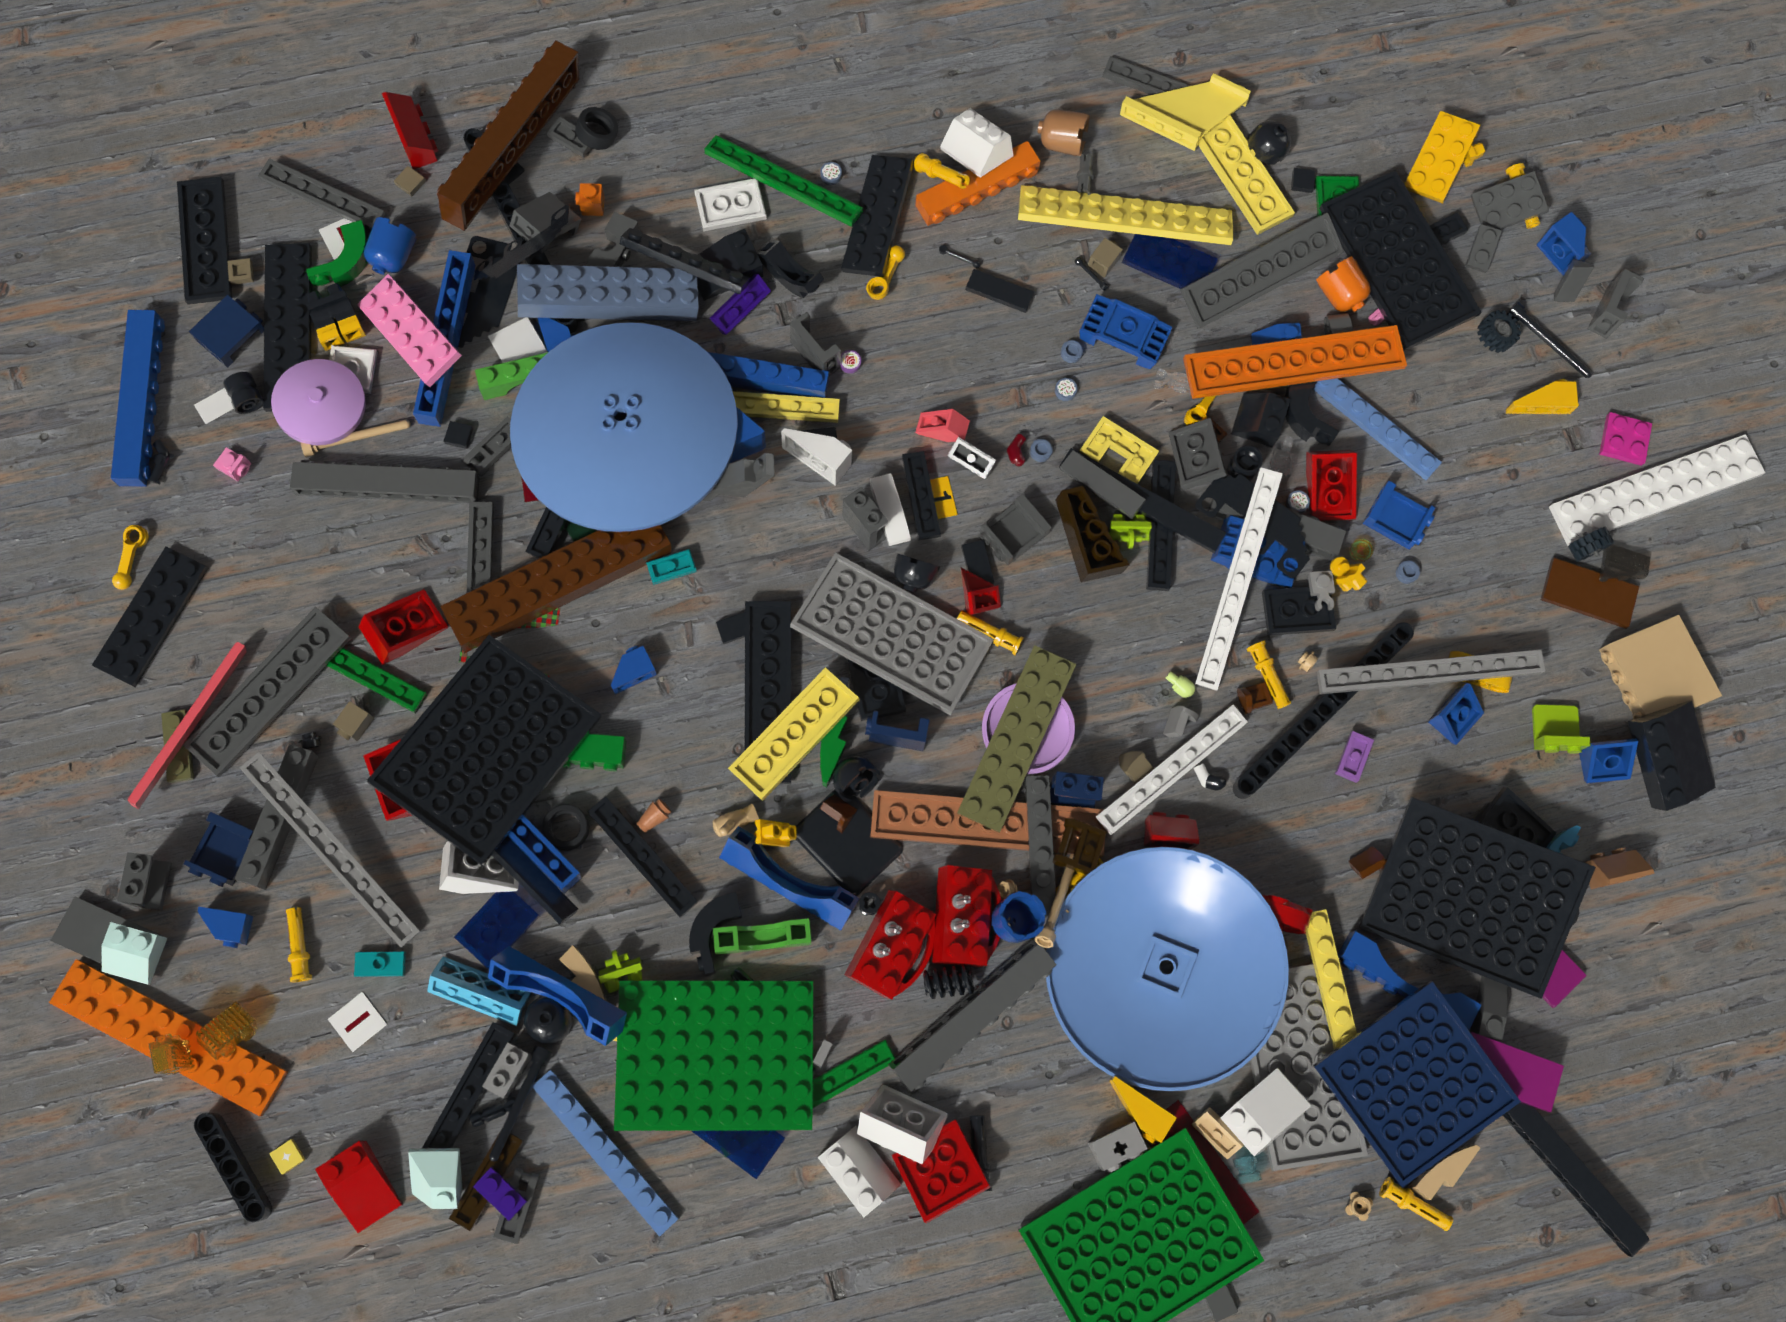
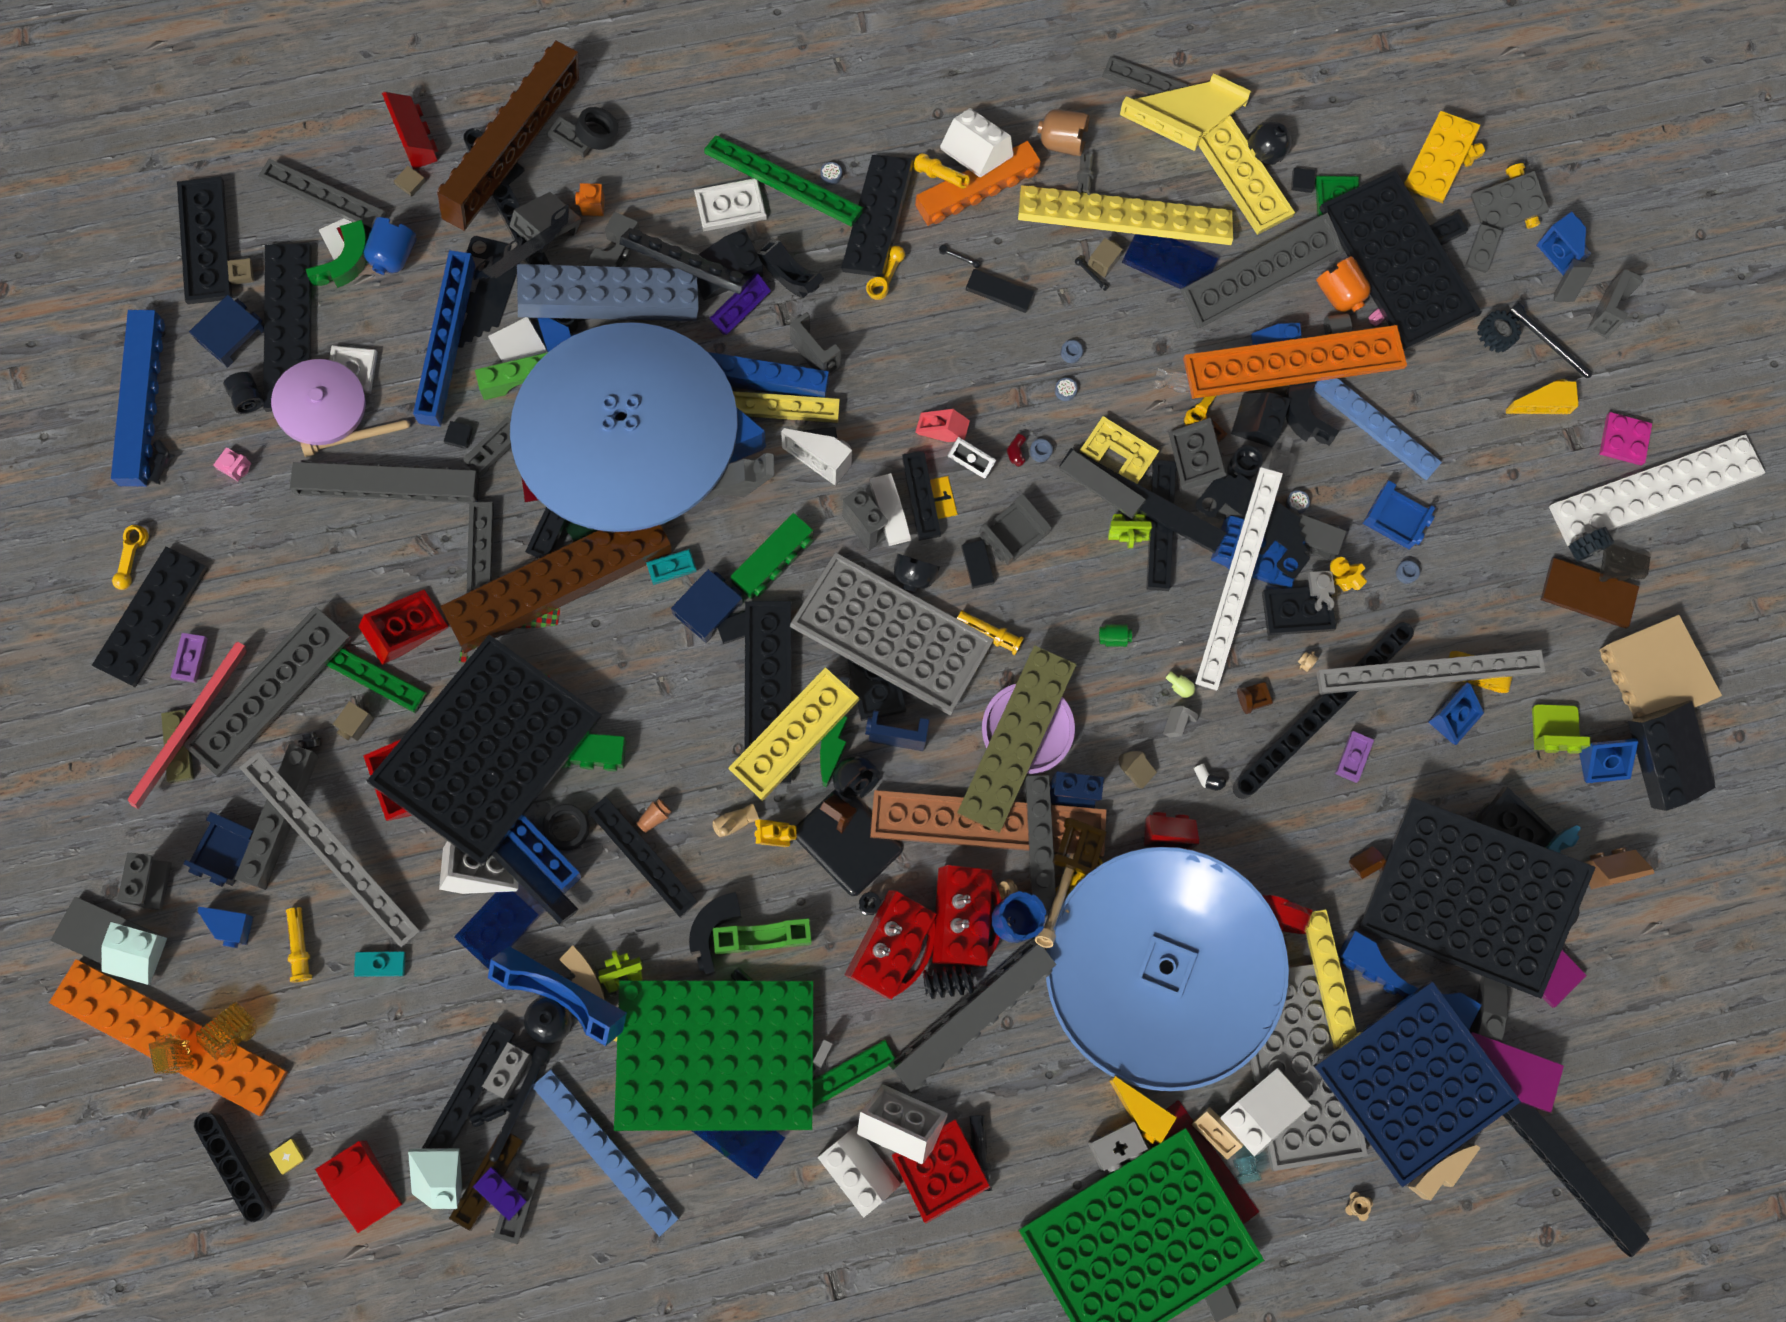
(189, 657): none -> medium lavender plate
(214, 406): white sticker -> none
(334, 309): hips -> none
(357, 1021): white sticker -> none
(409, 330): bright pink plate -> none
(475, 994): medium azure fence -> none
(632, 669): blue slope -> none
(706, 604): none -> dark blue panel
(772, 556): none -> green brick
(828, 903): blue arch -> none
(850, 361): tile -> none
(979, 593): red slope -> none
(1088, 537): dark brown wedge -> none
(1115, 635): none -> green brick
(1125, 329): blue plate -> none
(1171, 769): white plate -> none
(1265, 666): yellow pin -> none
(1332, 484): red slope -> none
(1361, 550): clear yellow tile -> none
(1406, 1199): yellow pin -> none

